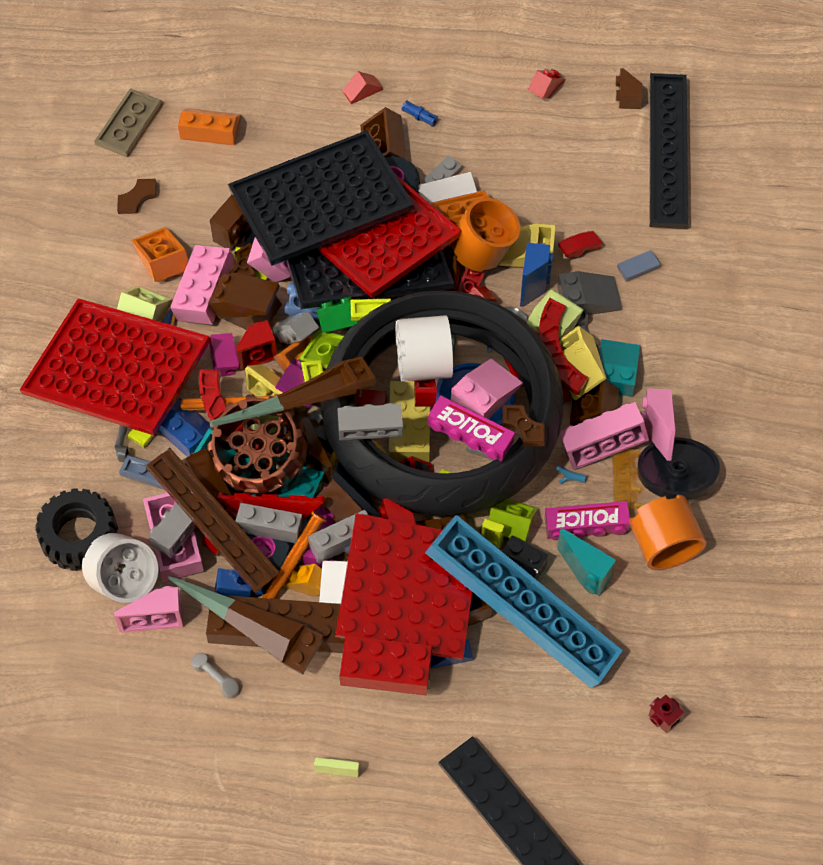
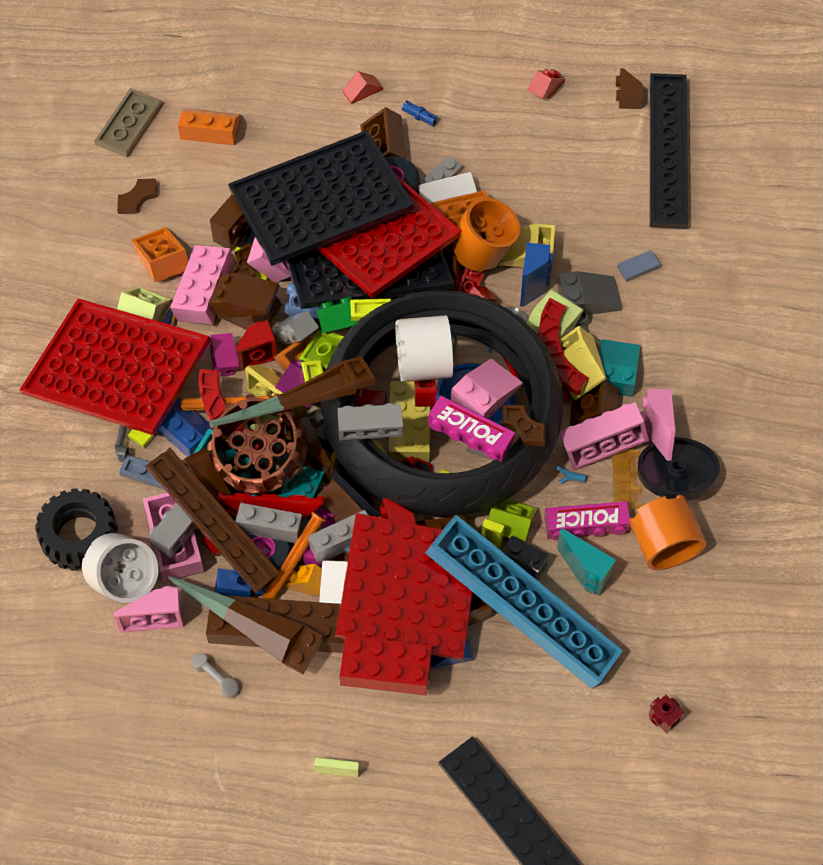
(577, 244): red slope -> none

